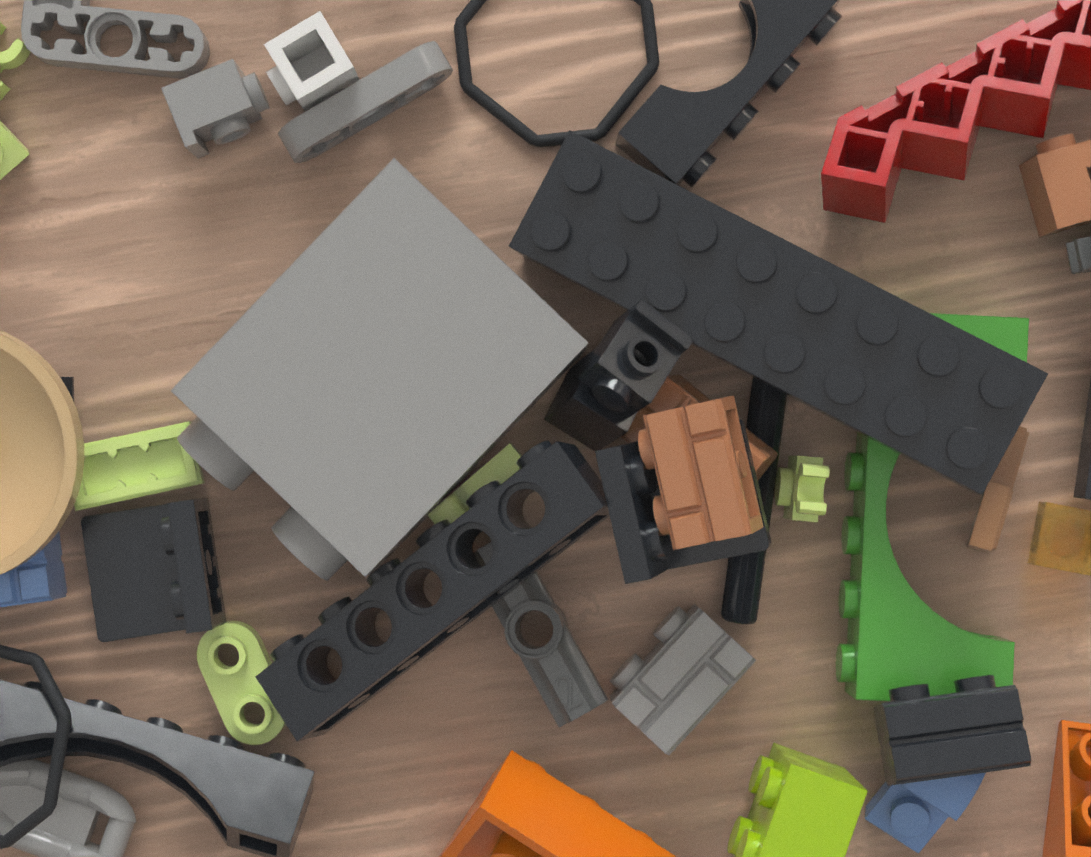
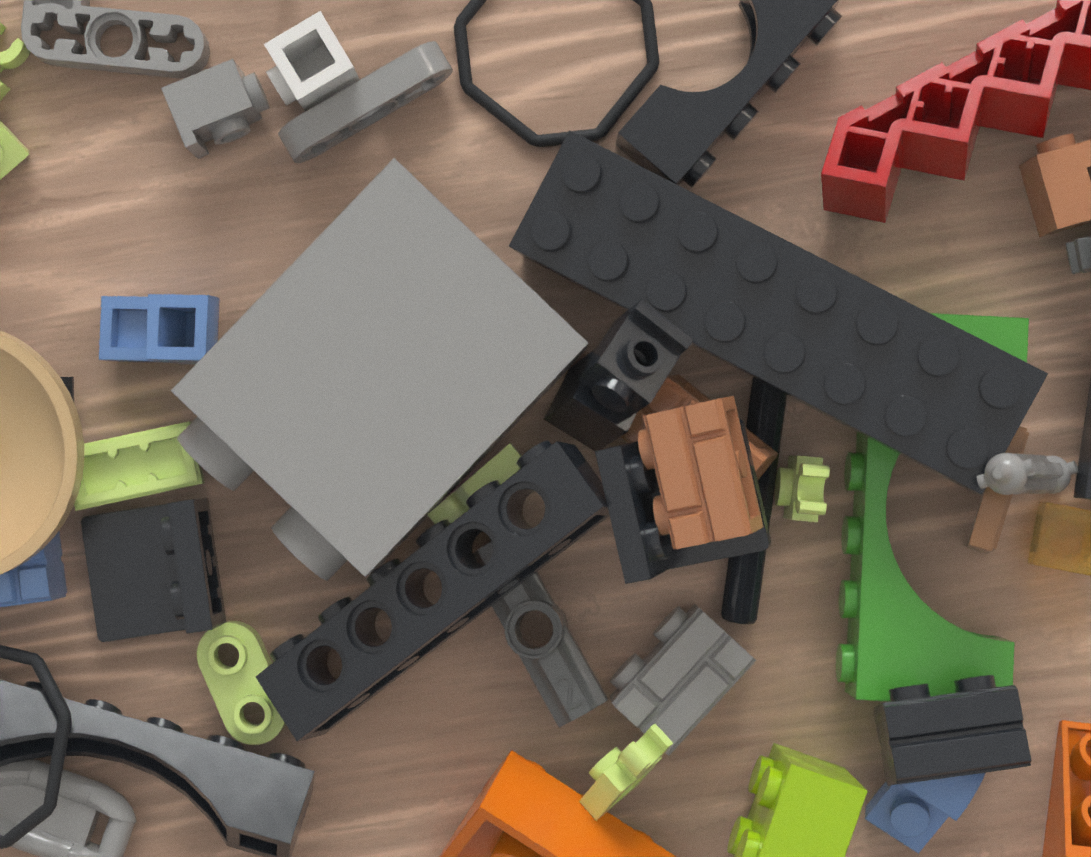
(158, 328): none -> medium blue brick
(623, 771): none -> yellowish green plate
(1026, 474): none -> light grey wheel

